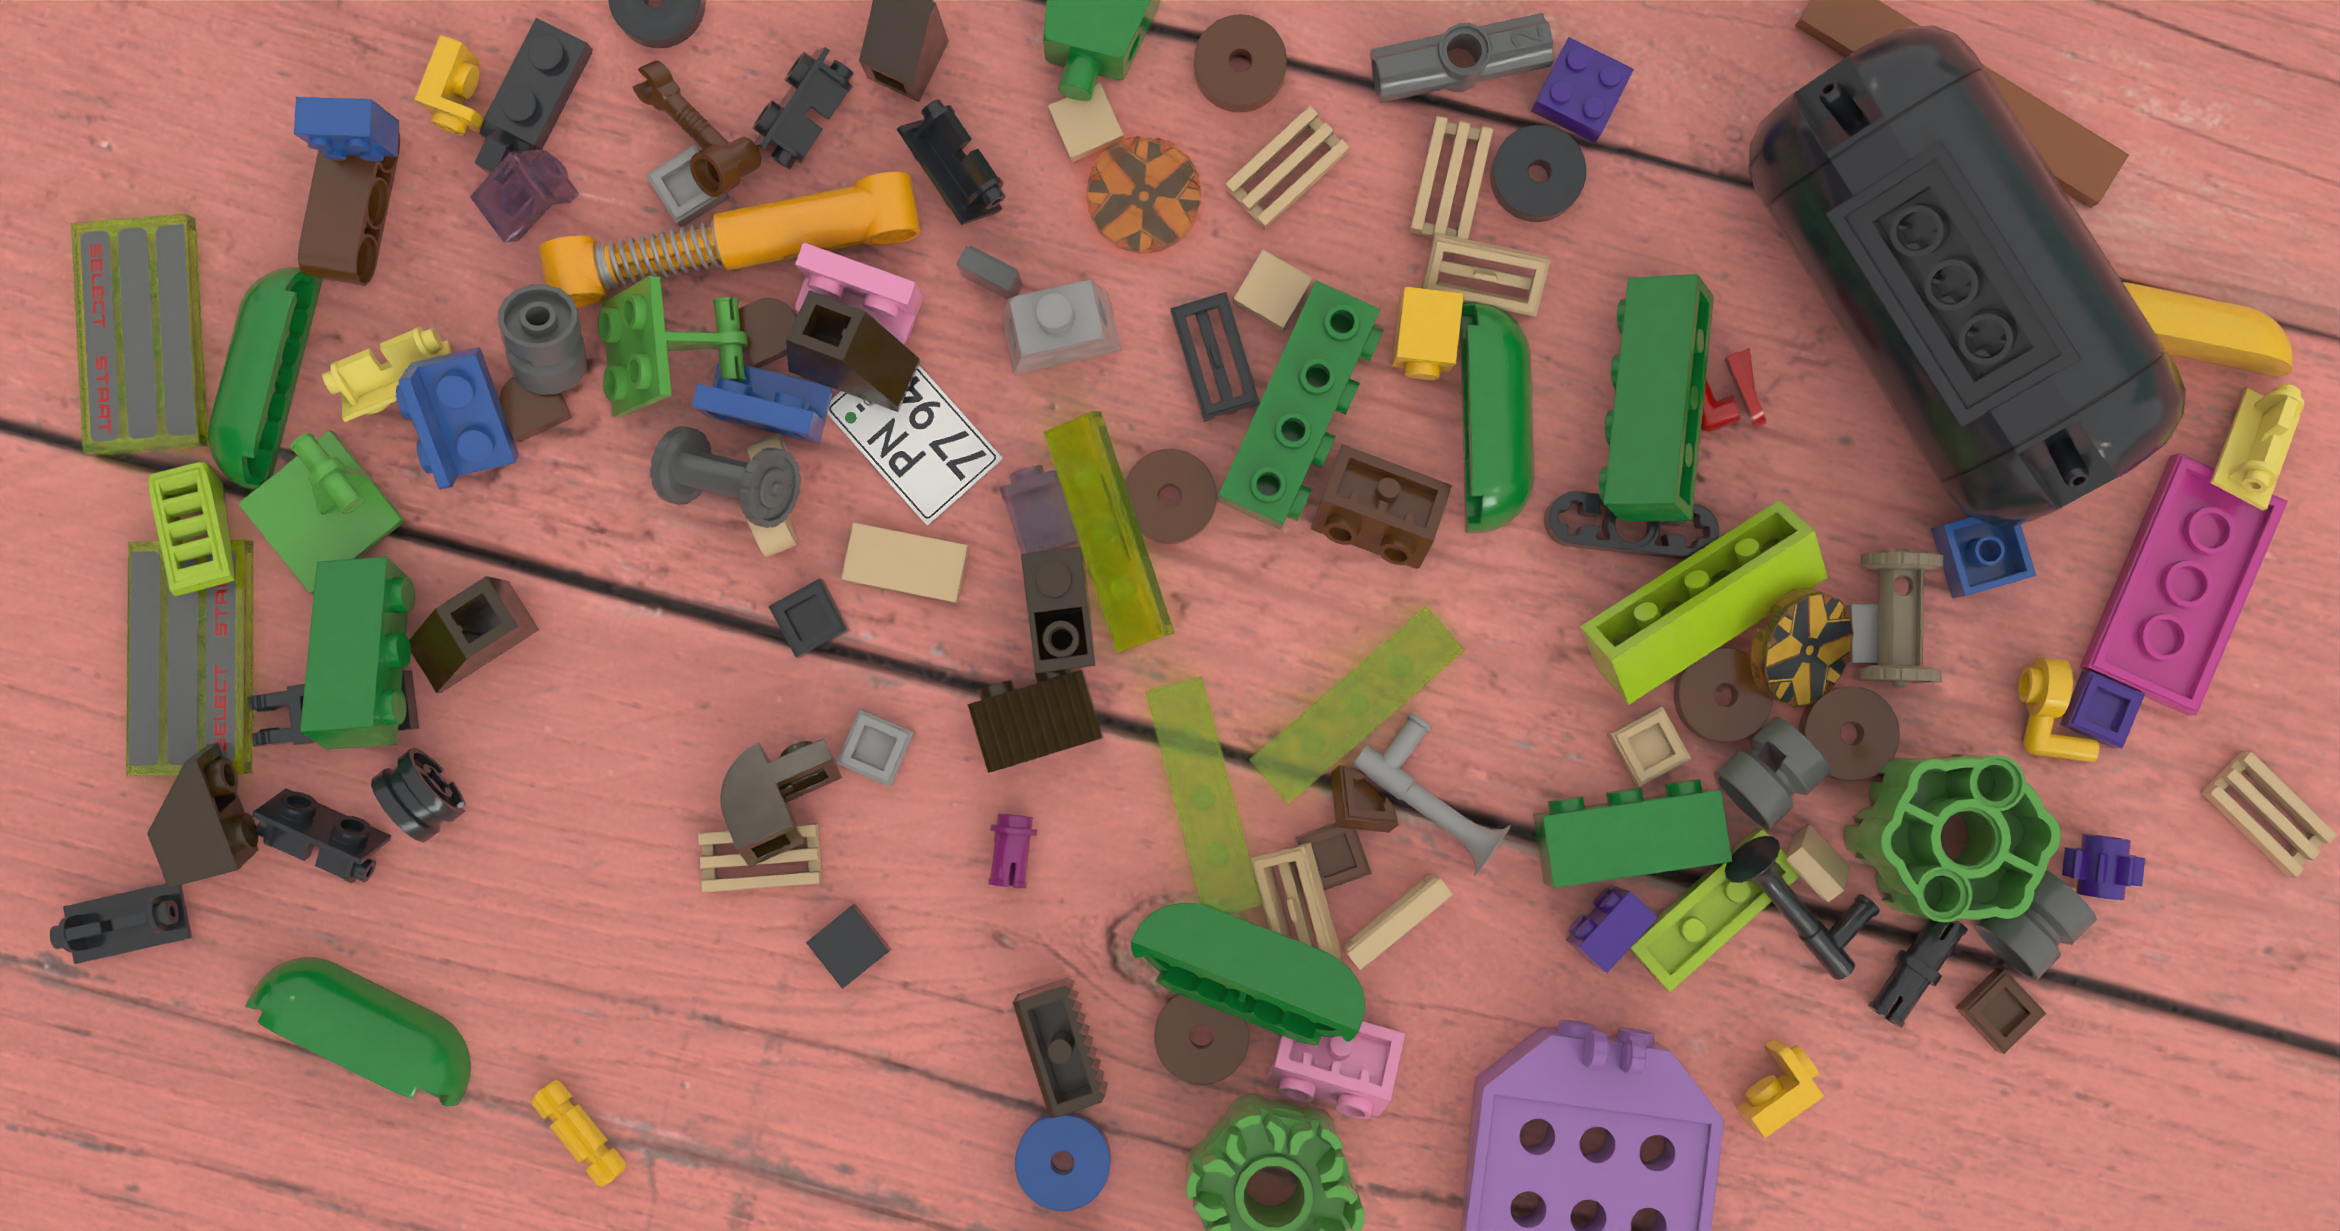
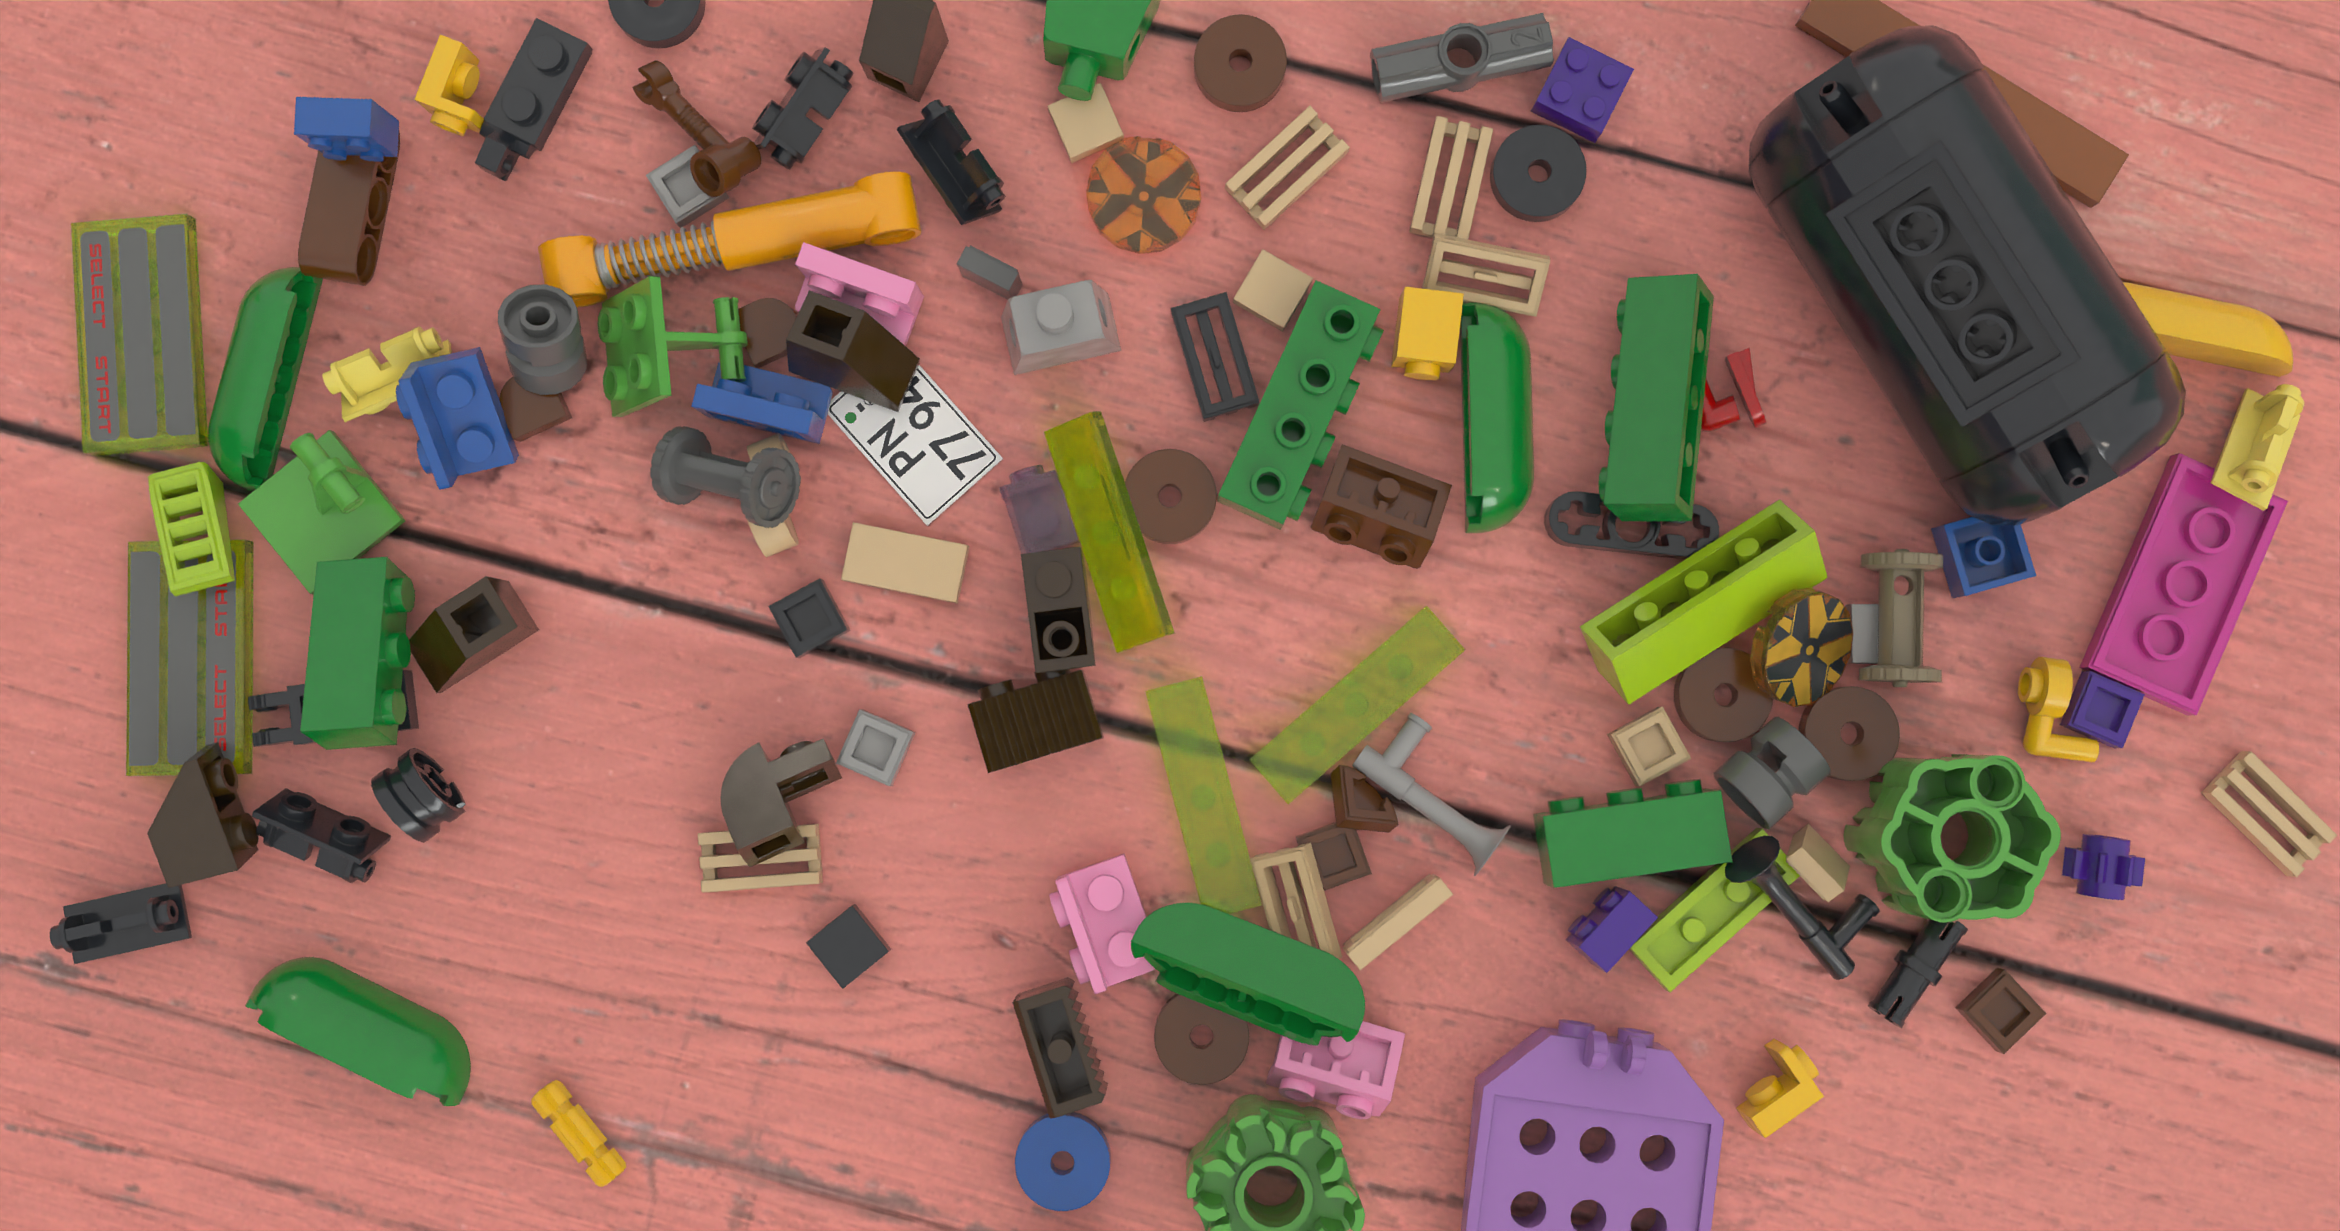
(522, 192): clear purple bracket -> none
(1011, 850): magenta pin -> none
(1104, 916): none -> bright pink bracket
(2032, 939): dark grey wheel -> none

